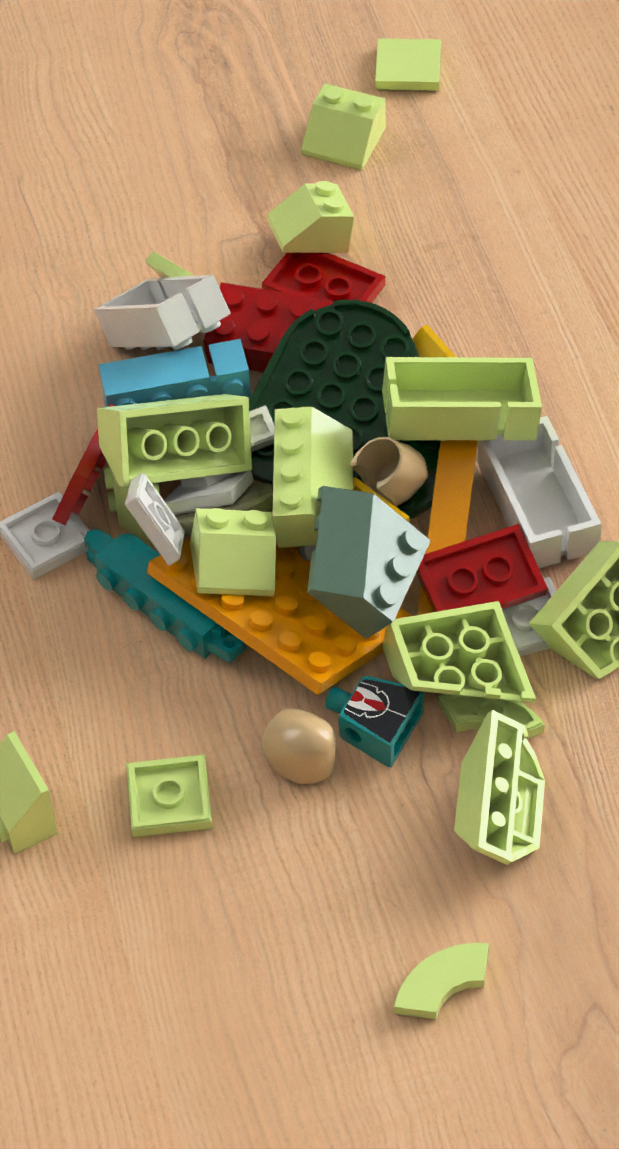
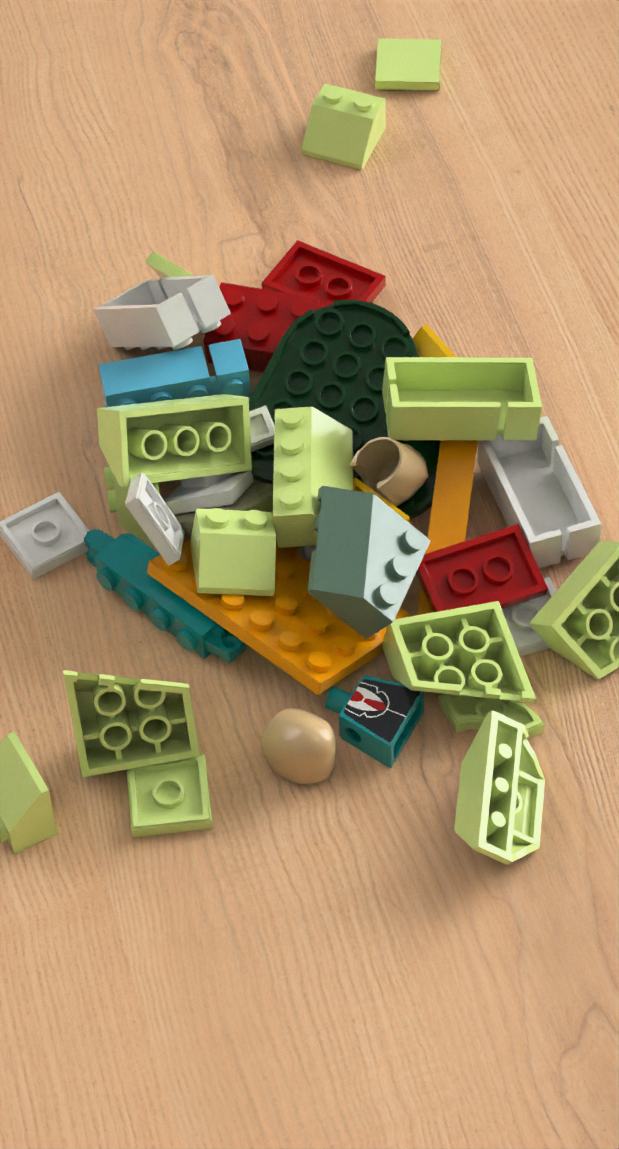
(82, 479): red plate -> none
(129, 722): none -> yellowish green wedge
(313, 220): yellowish green slope -> none
(440, 977): yellowish green tile -> none

